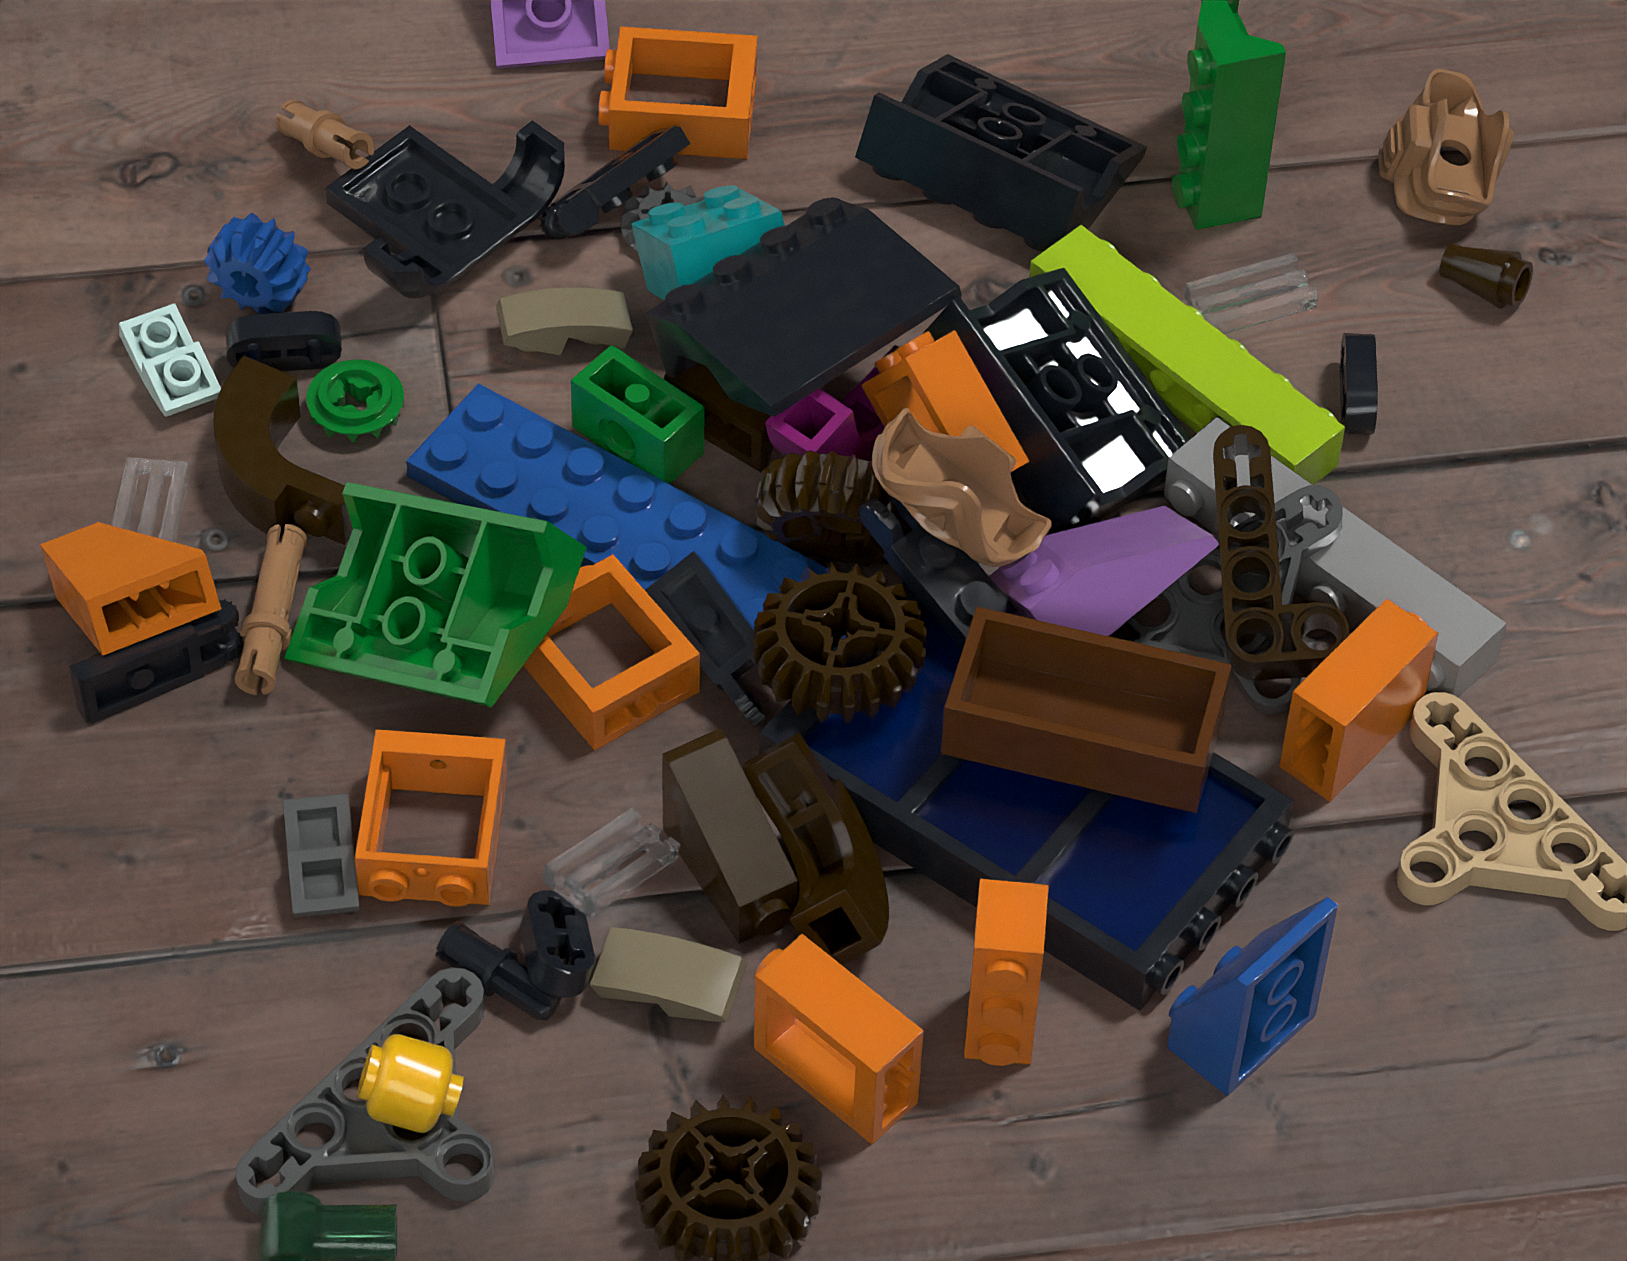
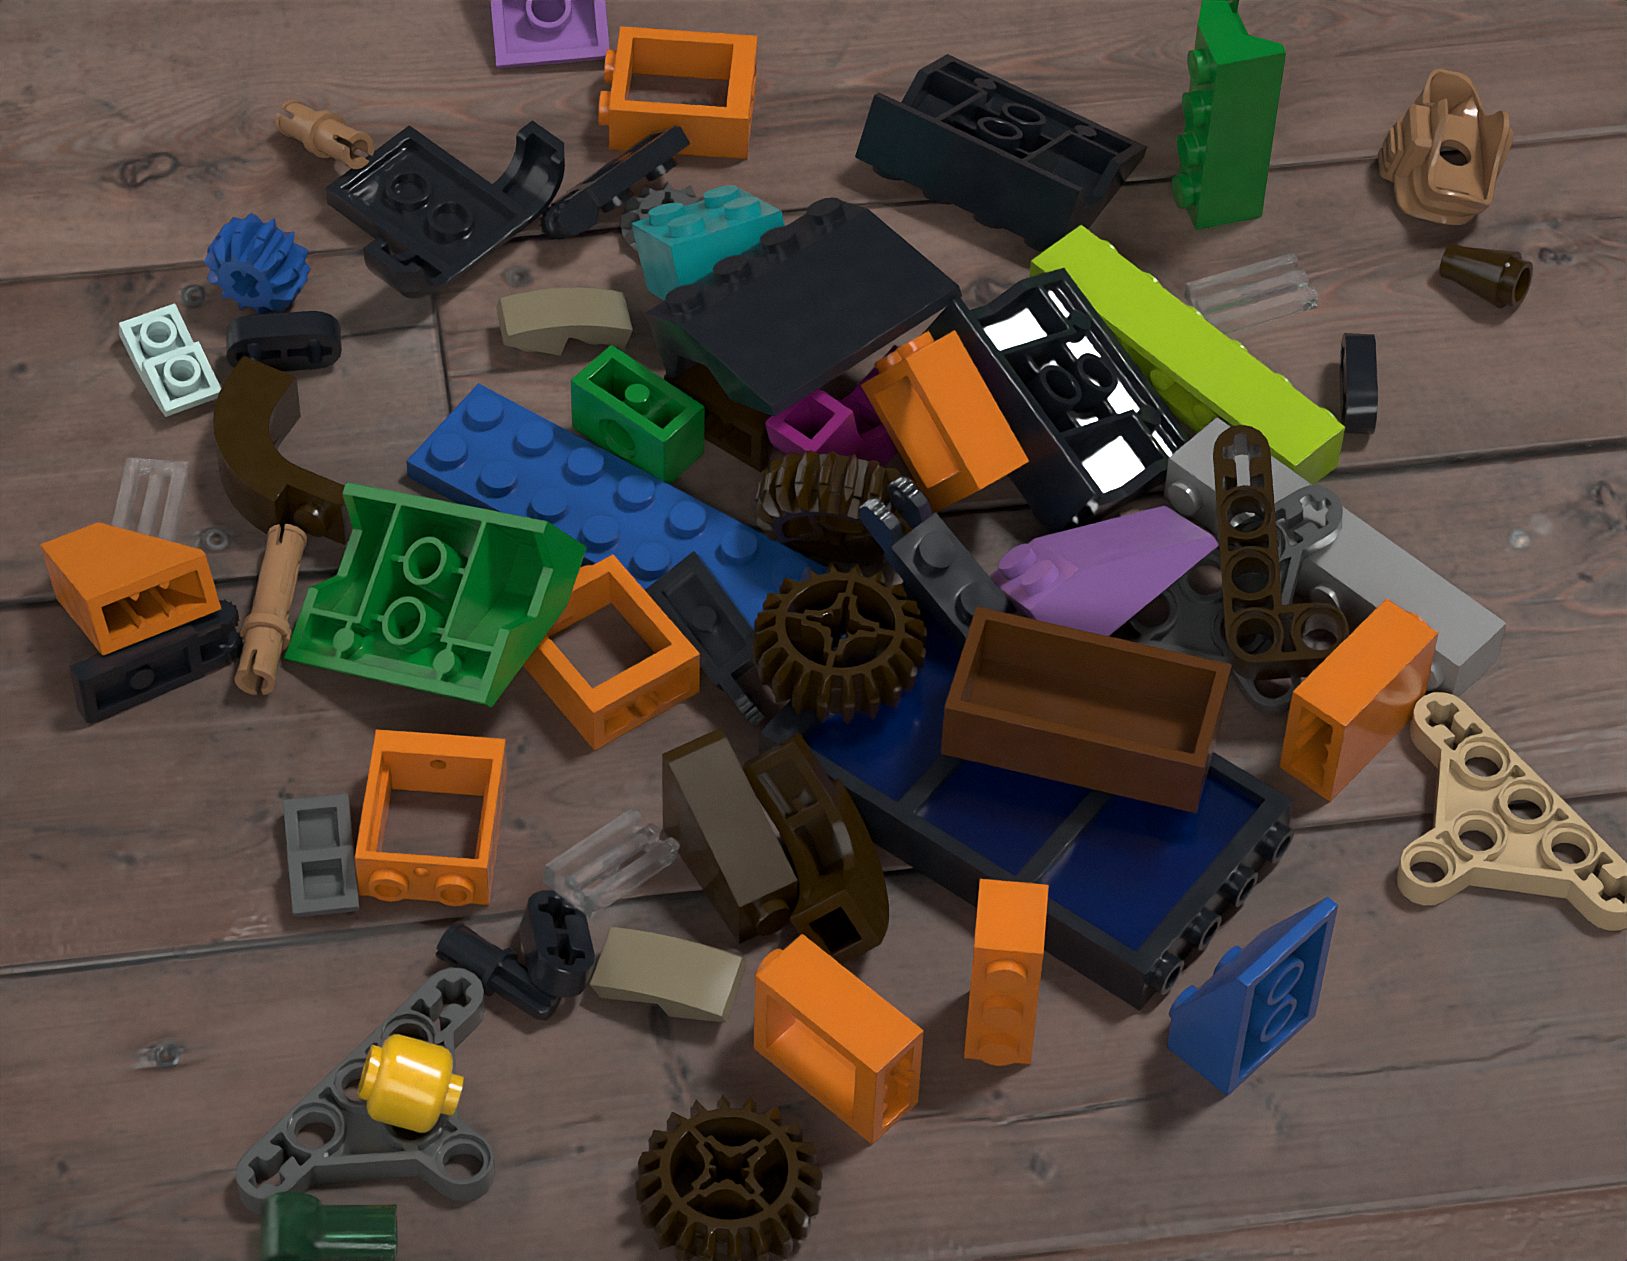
(365, 382): green gear -> none
(958, 489): medium nougat piece -> none

